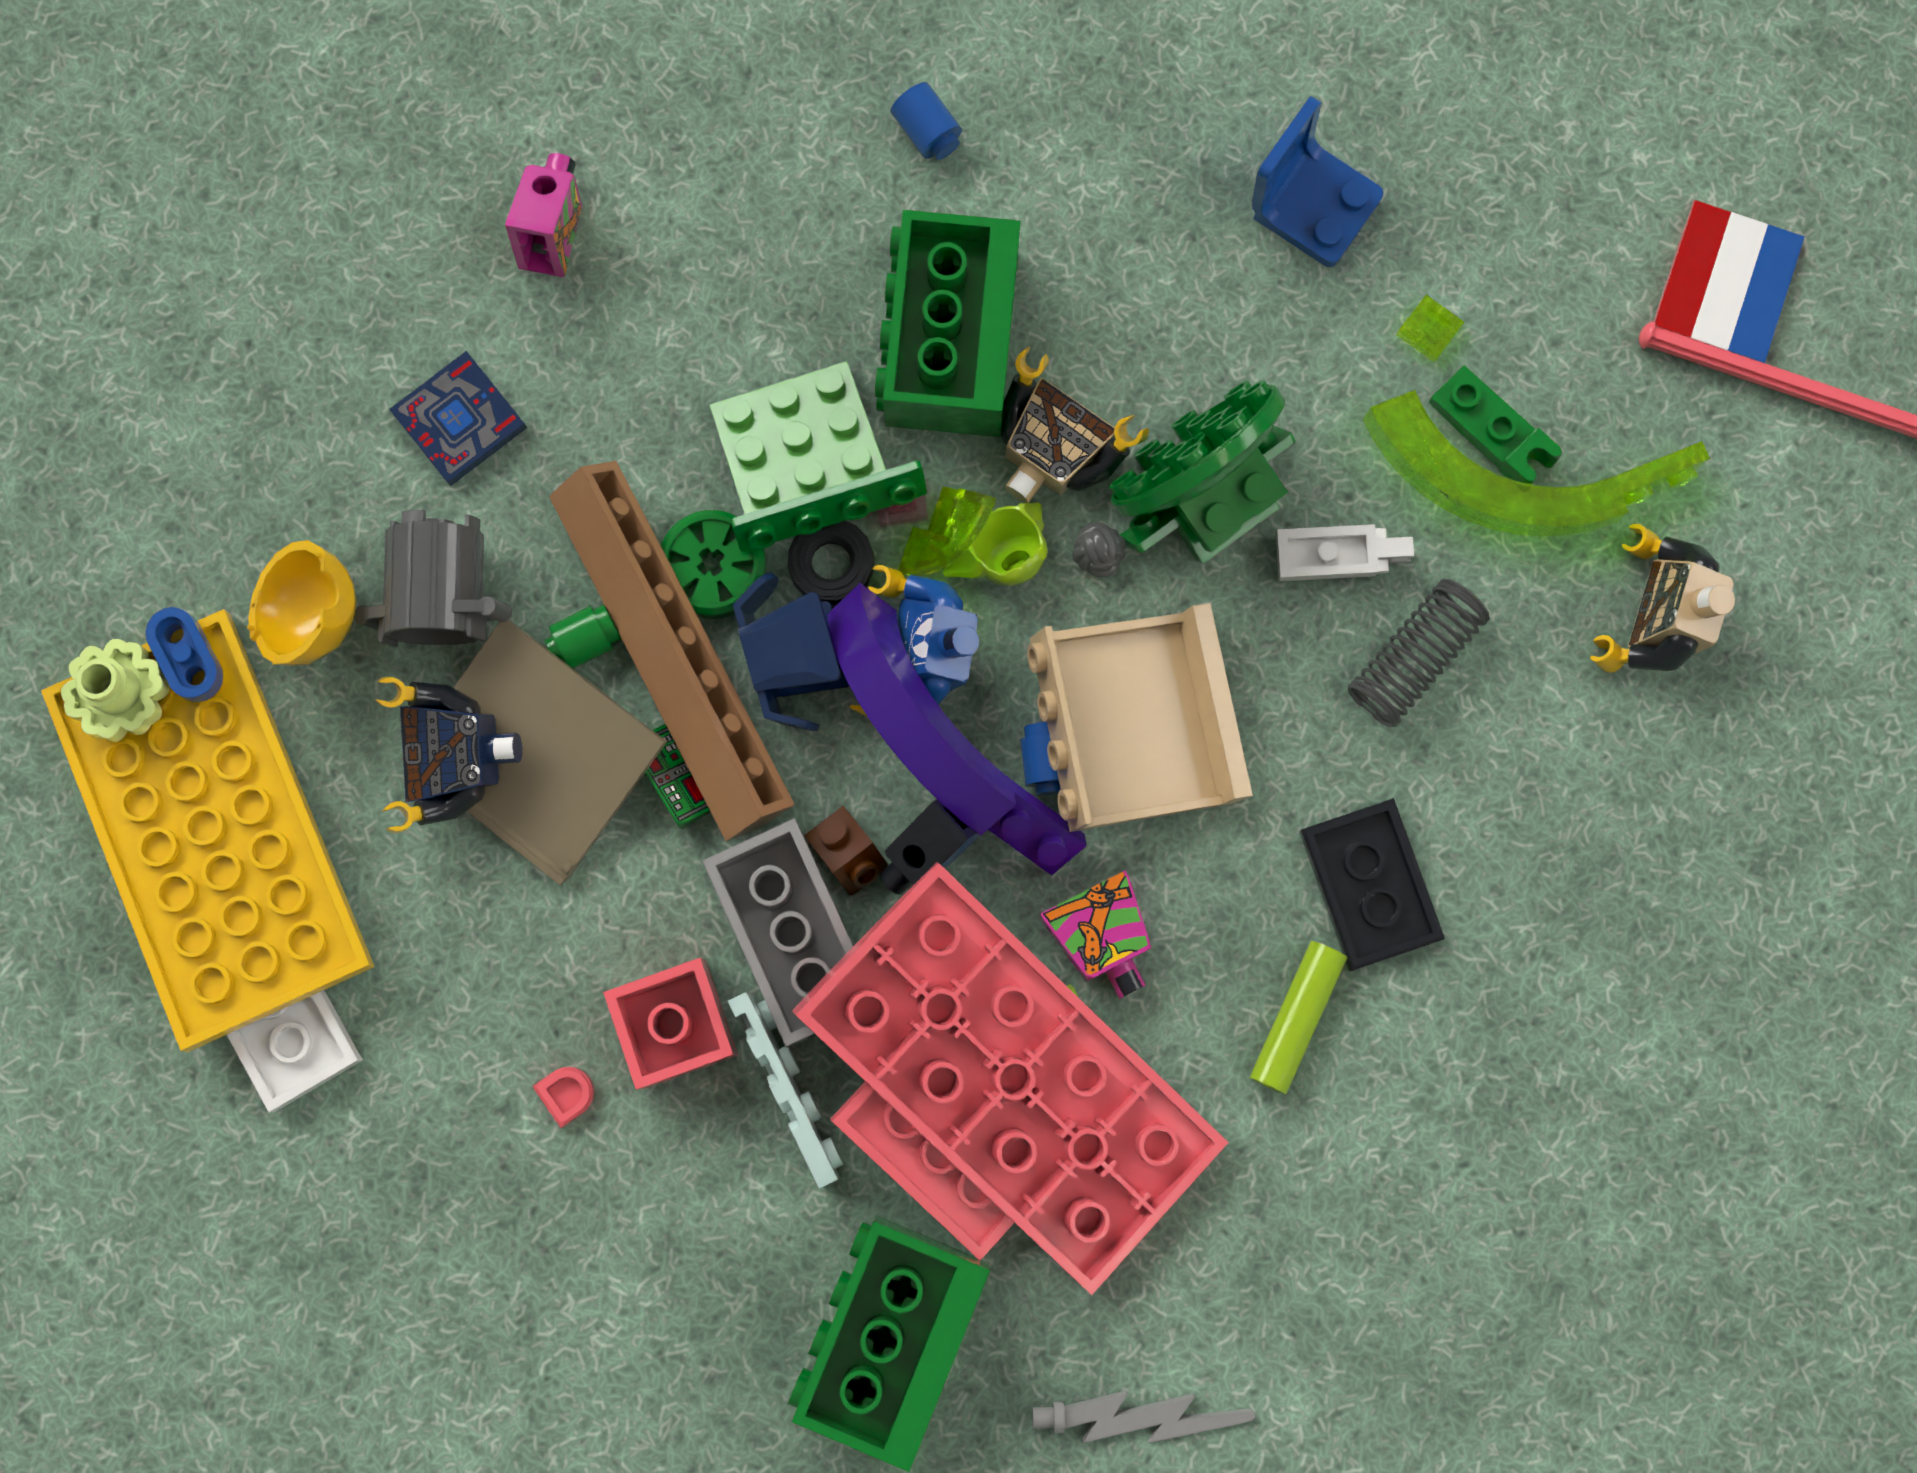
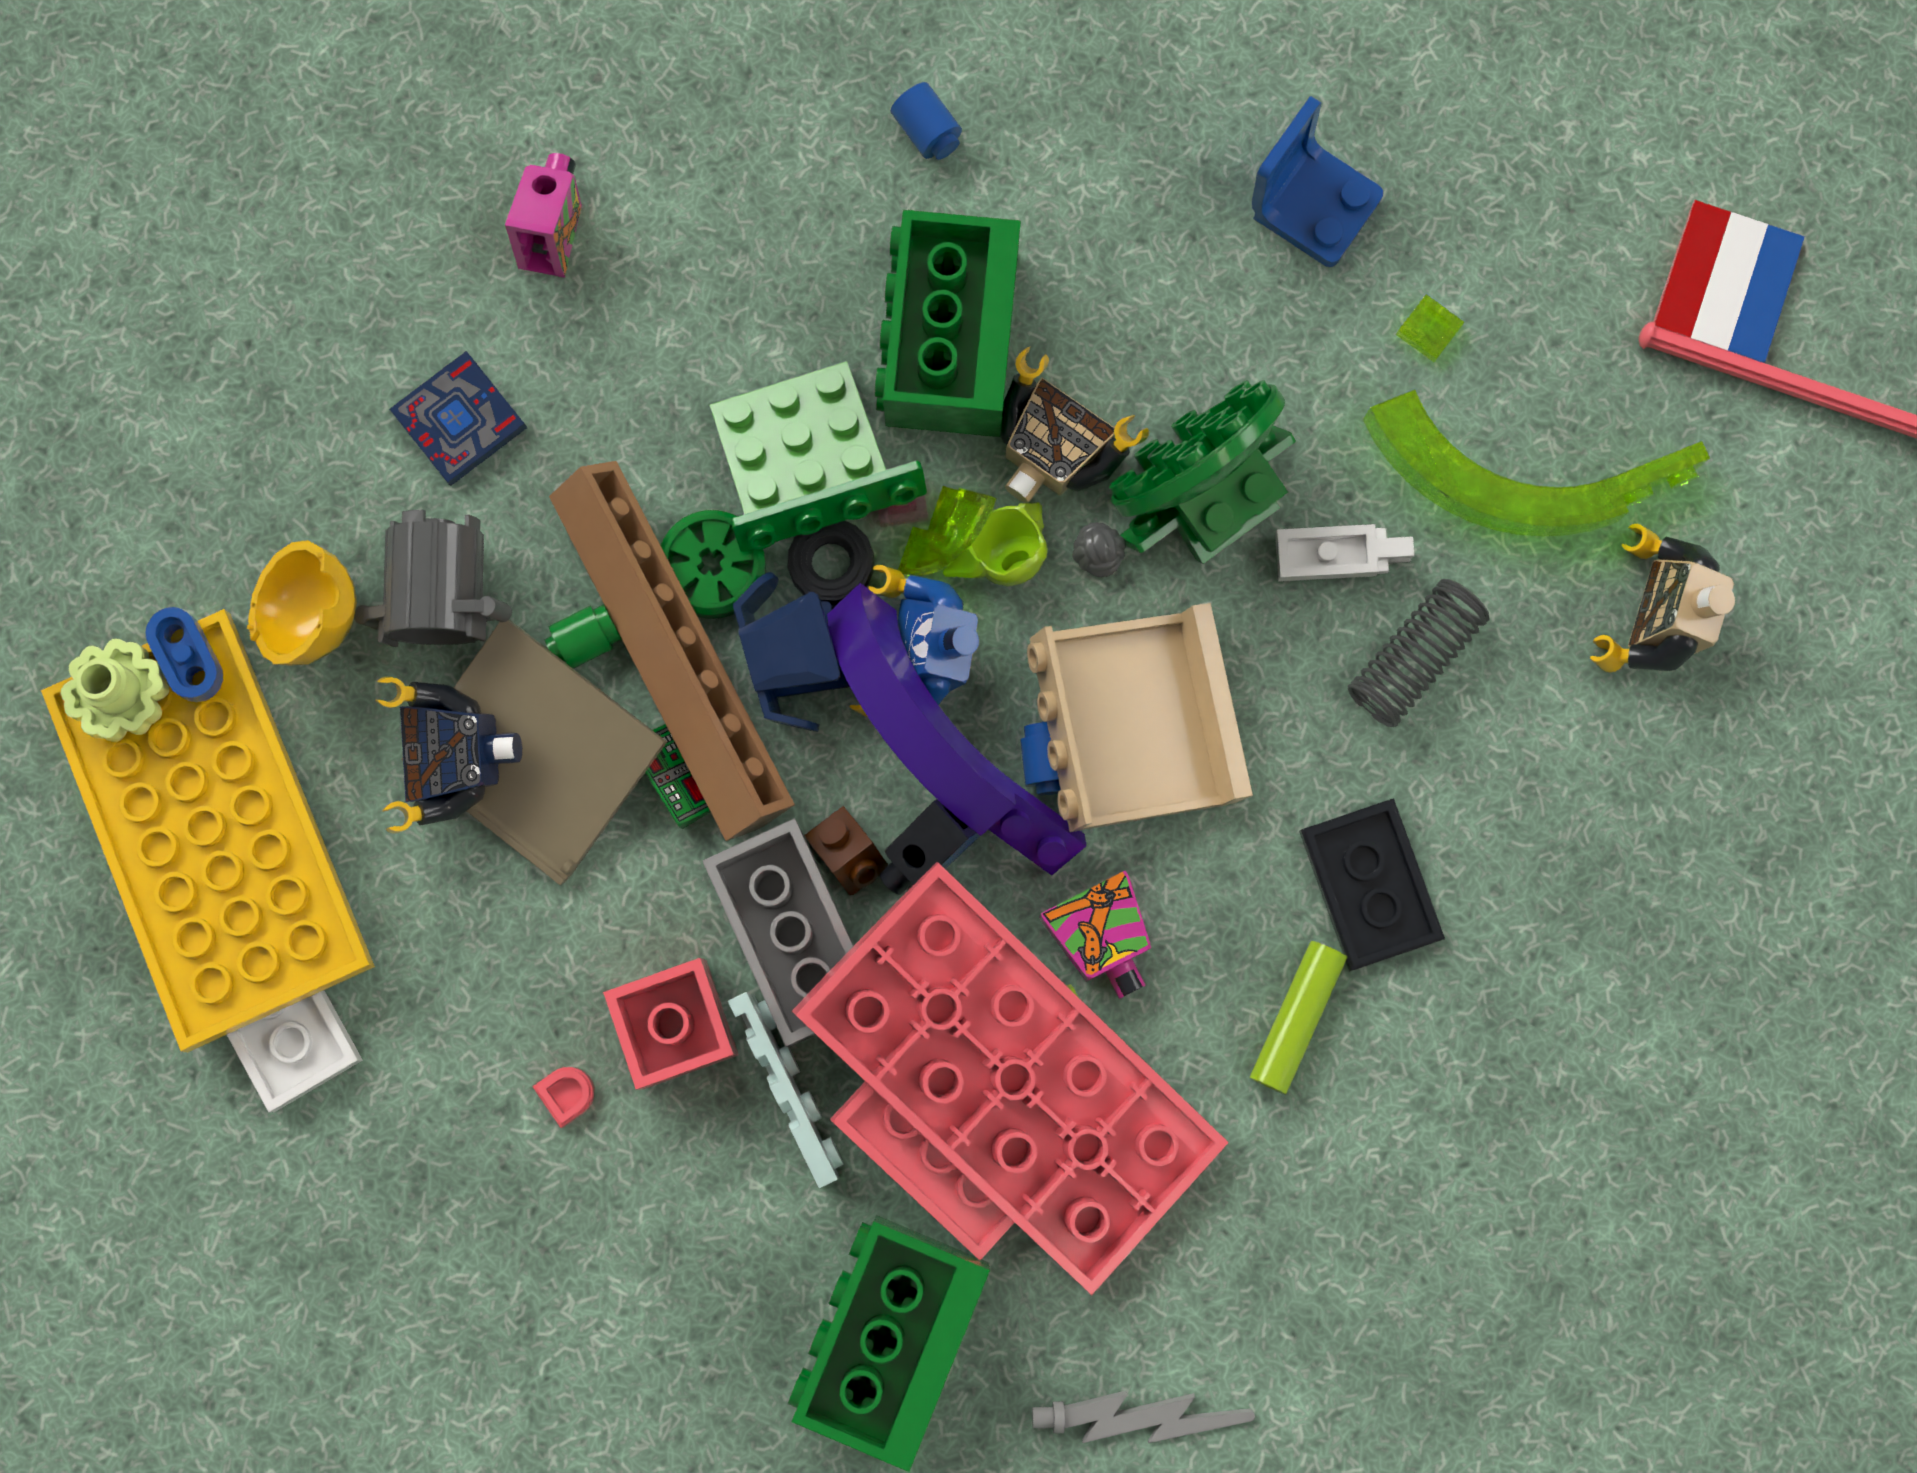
(1494, 426): green plate -> none

